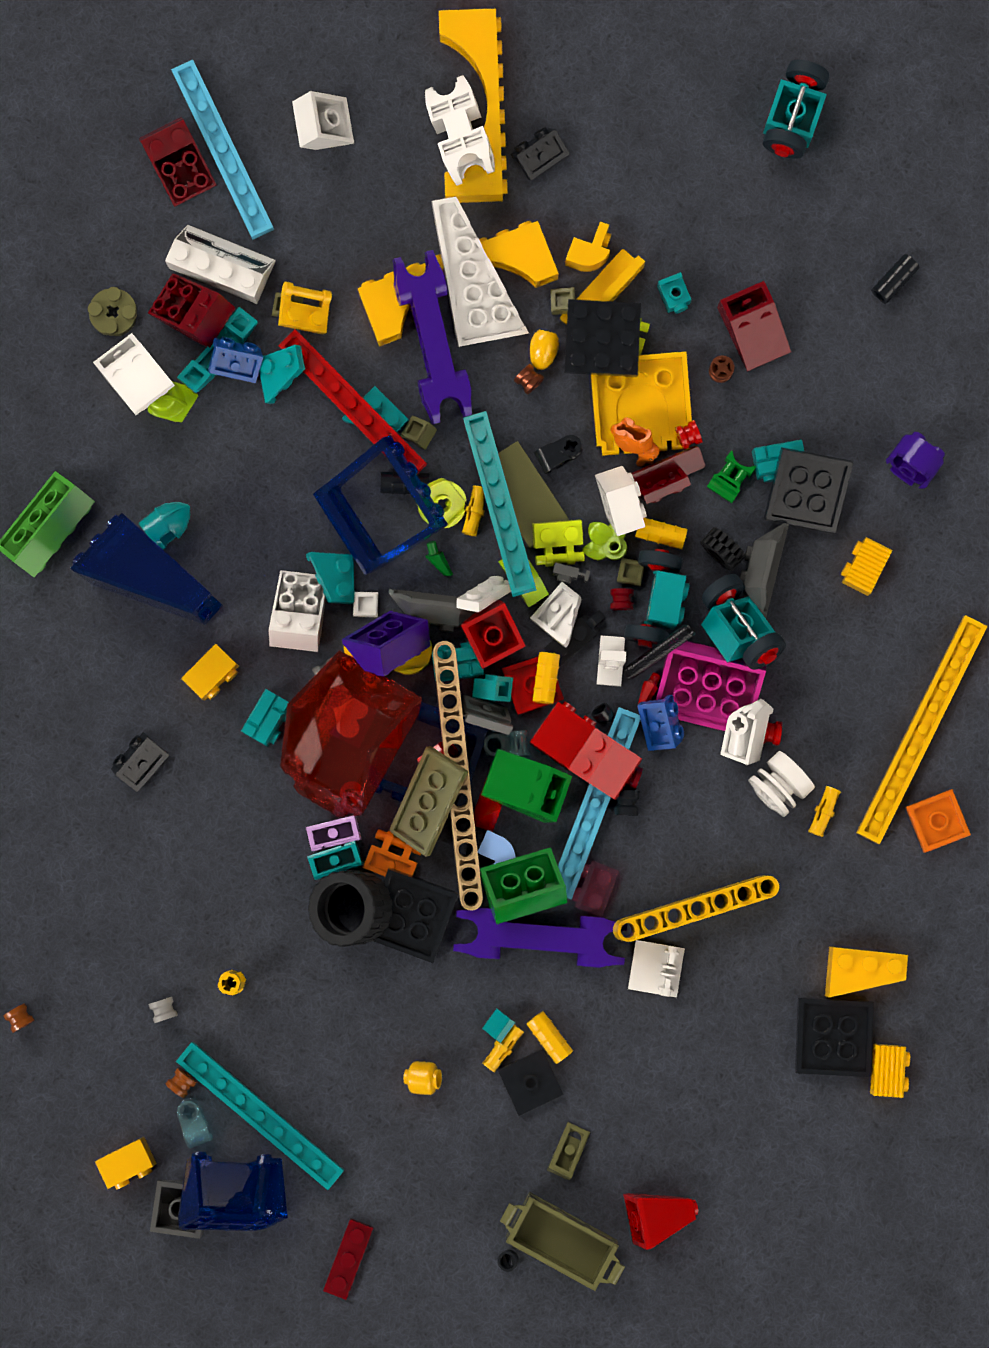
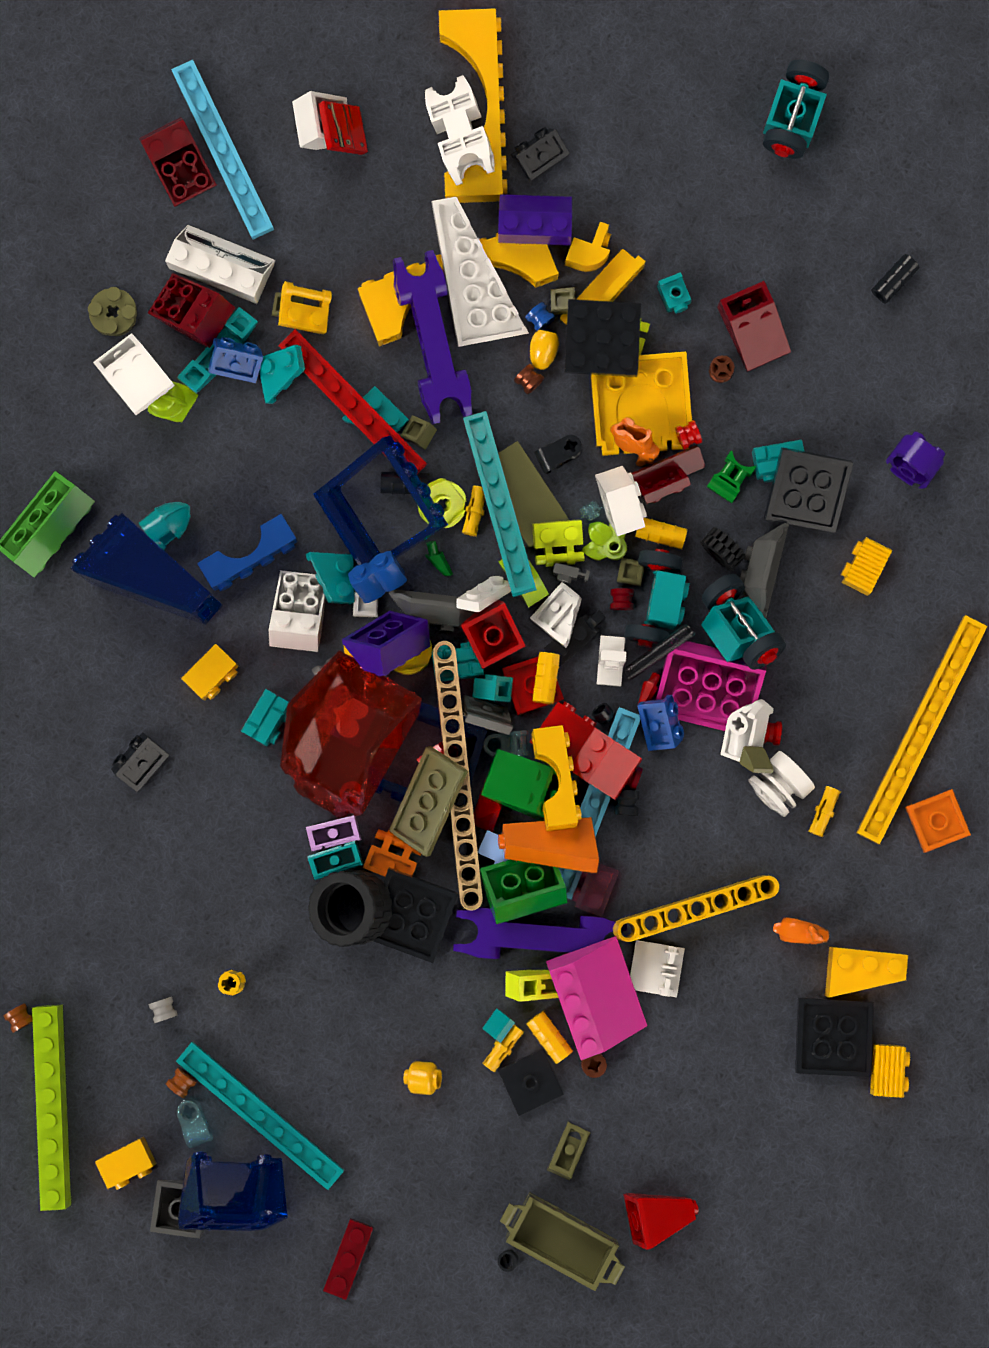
(51, 1107): none -> lime brick
(275, 538): none -> blue arch
(343, 127): none -> red tile
(377, 577): none -> blue brick
(529, 985): none -> neon yellow slope
(535, 219): none -> dark purple slope
(540, 317): none -> blue wheel
(550, 747): none -> yellow arch
(560, 848): none -> orange slope
(590, 511): none -> clear light blue plate
(592, 1062): none -> copper wheel
(597, 996): none -> dark pink slope
(756, 760): none -> olive slope
(800, 931): none -> orange animal

